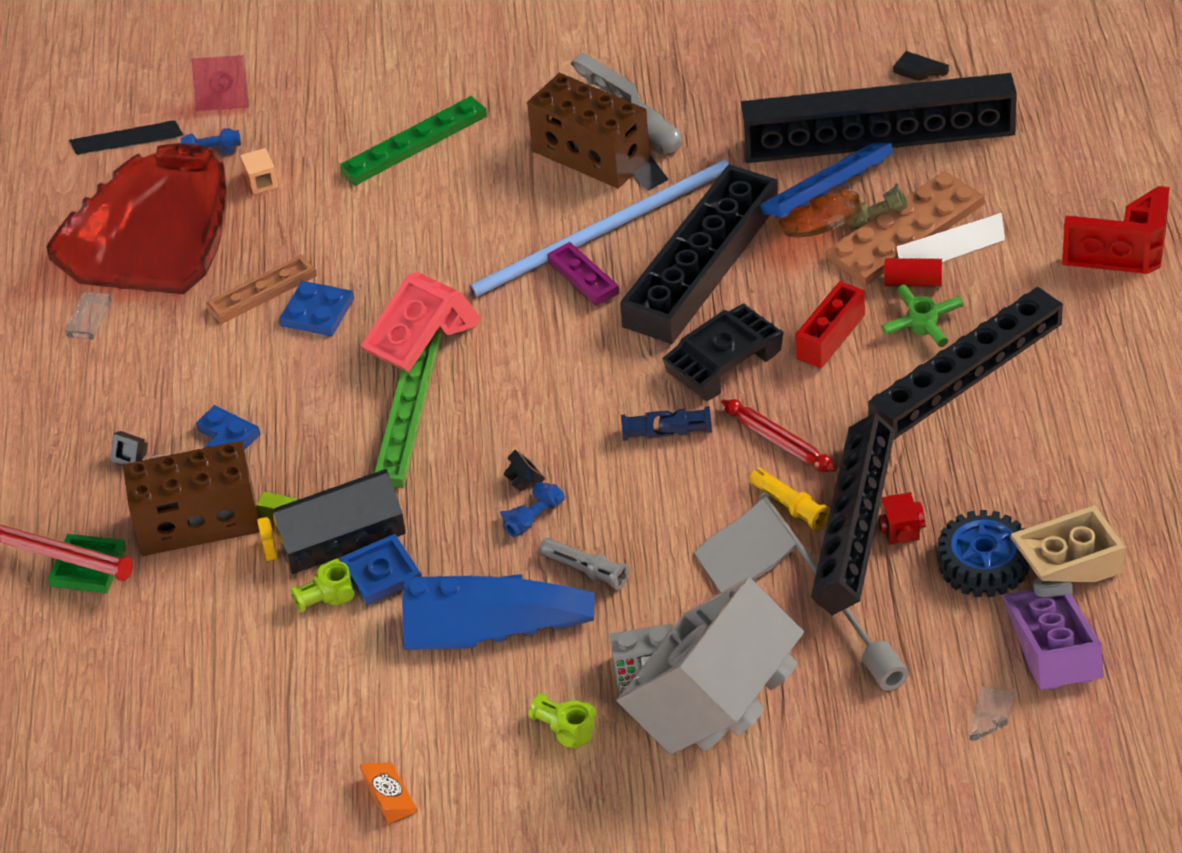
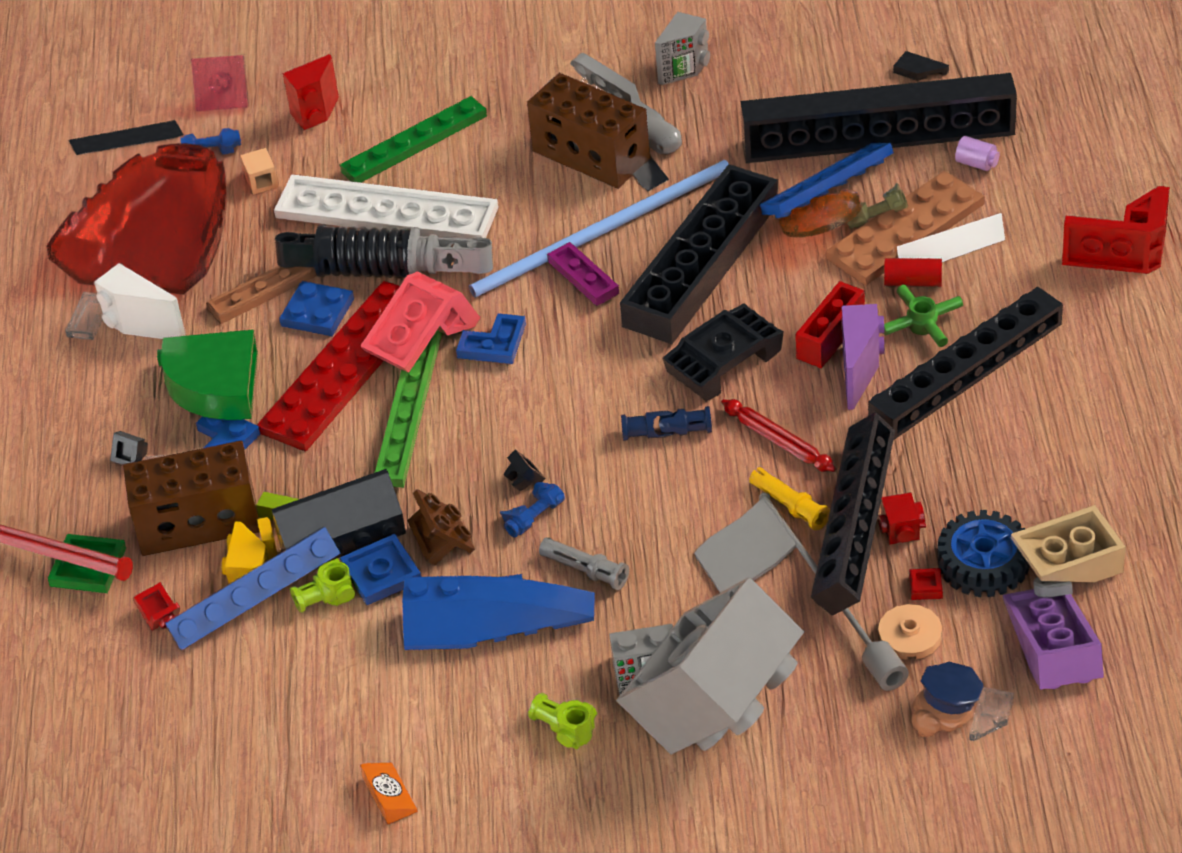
(137, 305): none -> white slope
(156, 606): none -> red bracket
(211, 373): none -> green brick
(244, 553): none -> yellow slope
(252, 588): none -> blue plate
(311, 91): none -> red slope
(329, 379): none -> red plate
(381, 253): none -> black piece
(385, 207): none -> white plate
(438, 528): none -> reddish brown bracket
(496, 346): none -> blue plate
(682, 48): none -> light grey slope
(860, 348): none -> medium lavender slope
(911, 631): none -> light nougat plate
(925, 584): none -> red tile
(946, 698): none -> dark blue piece
(977, 153): none -> lavender brick

